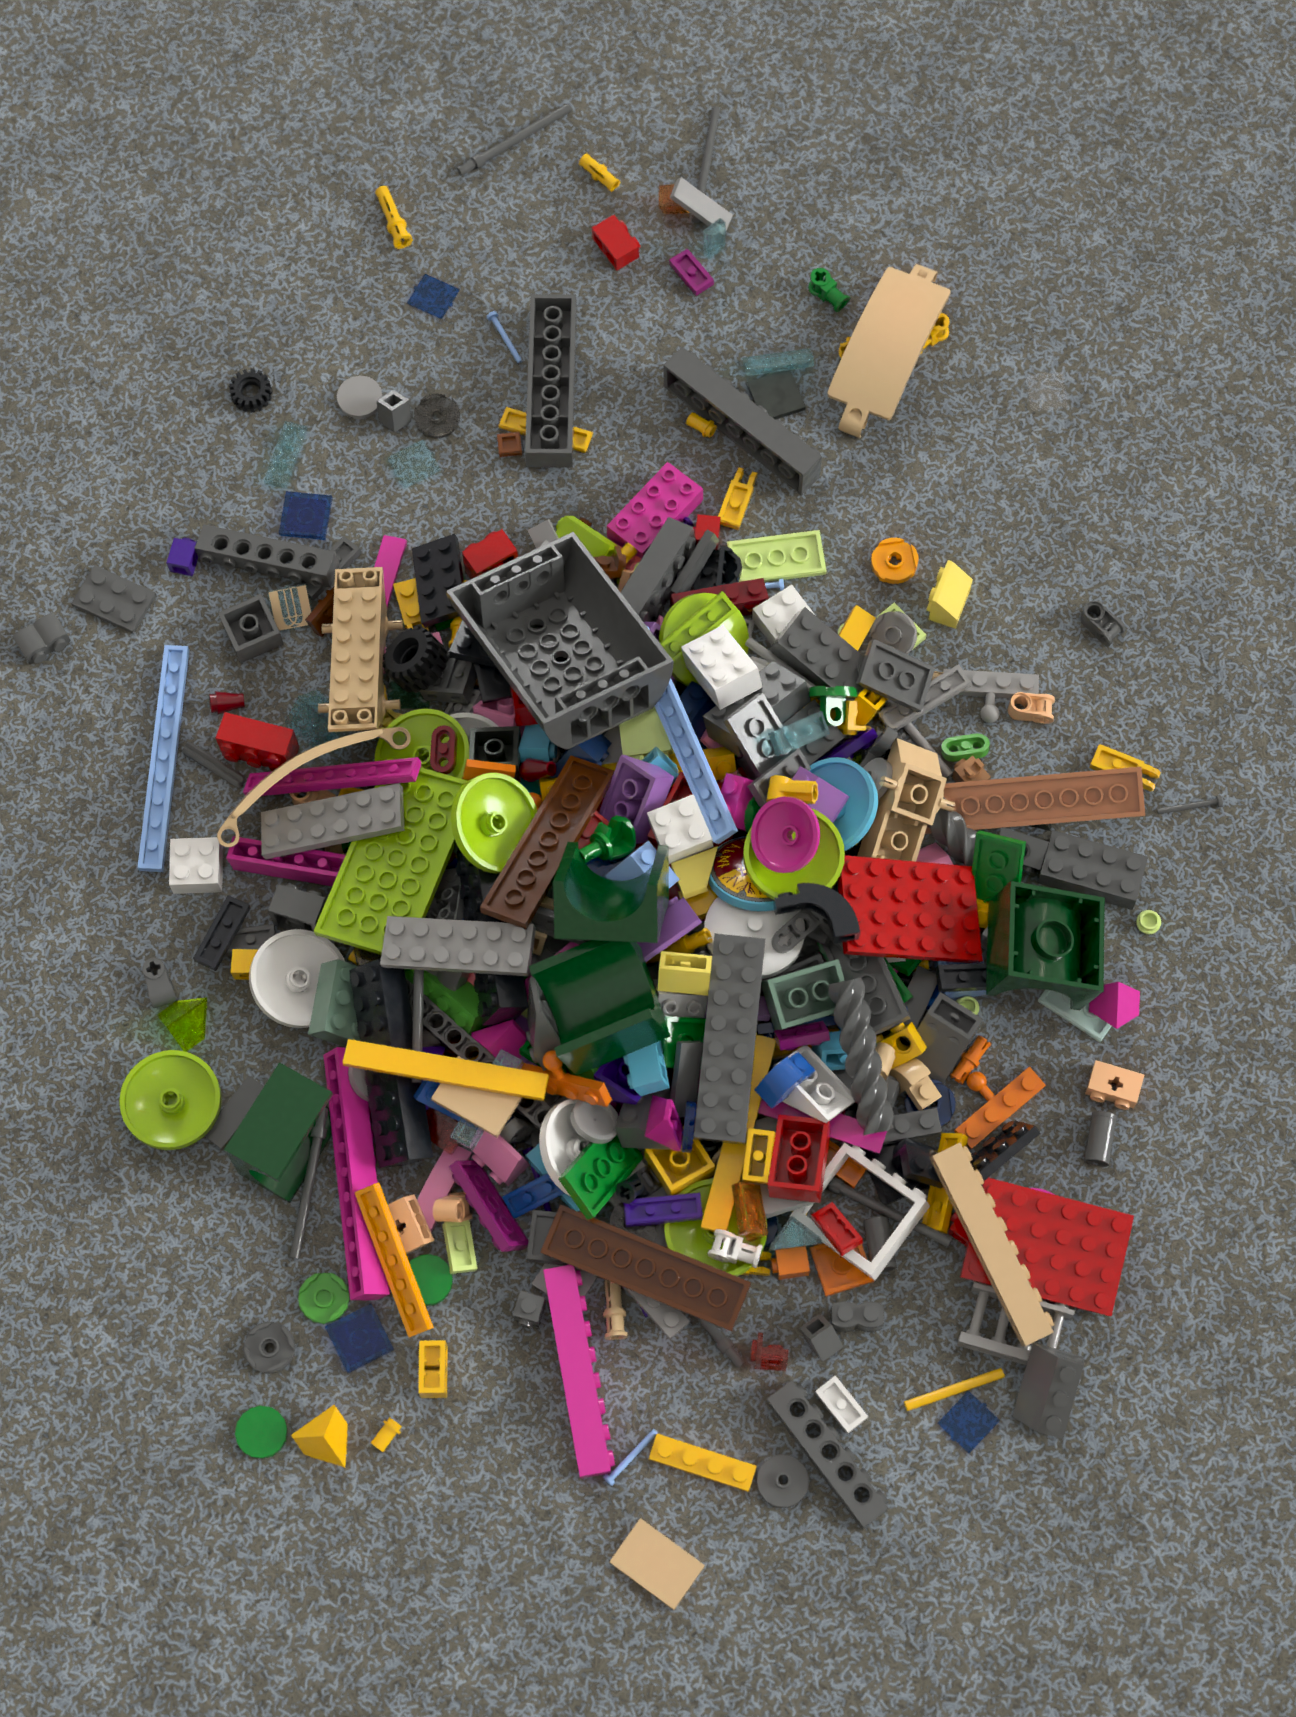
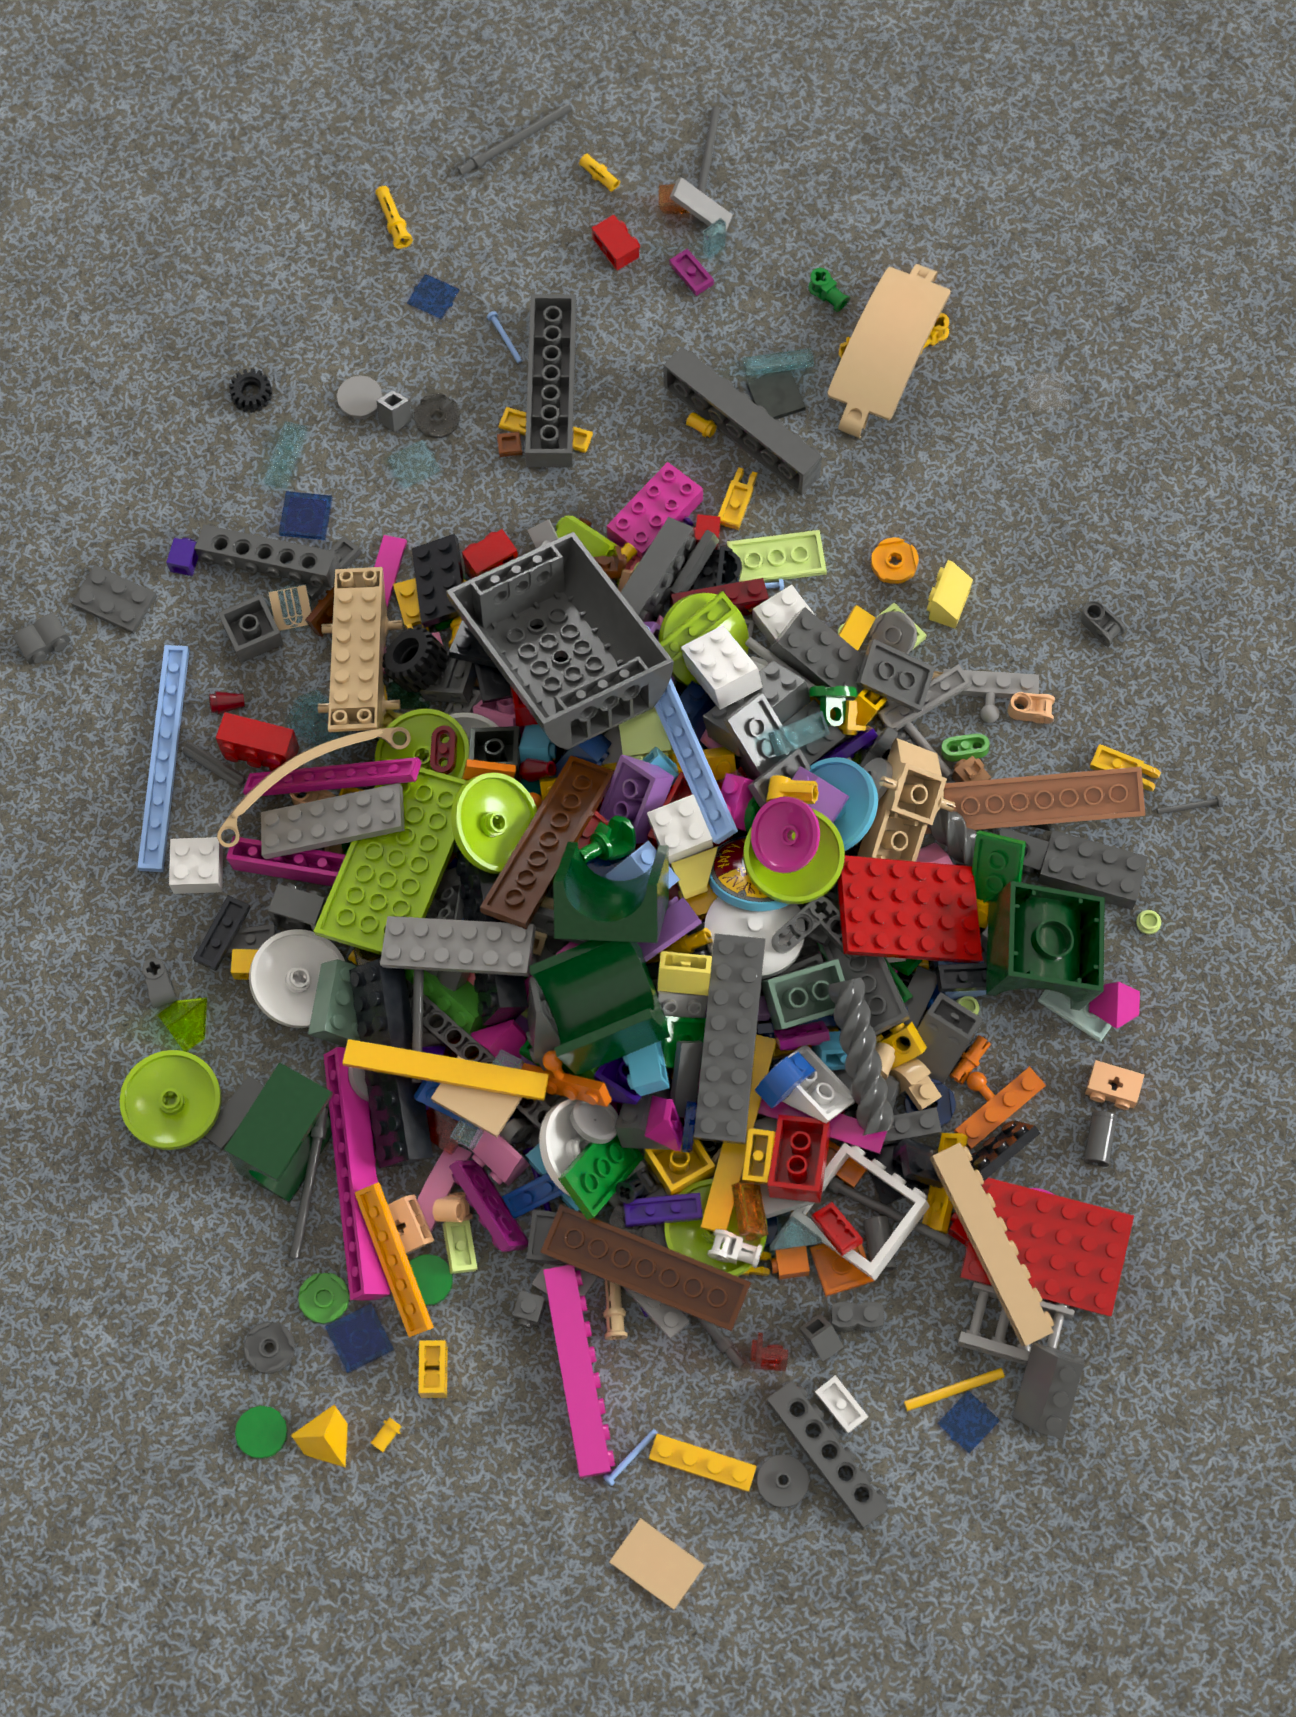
(825, 902): black arch -> none

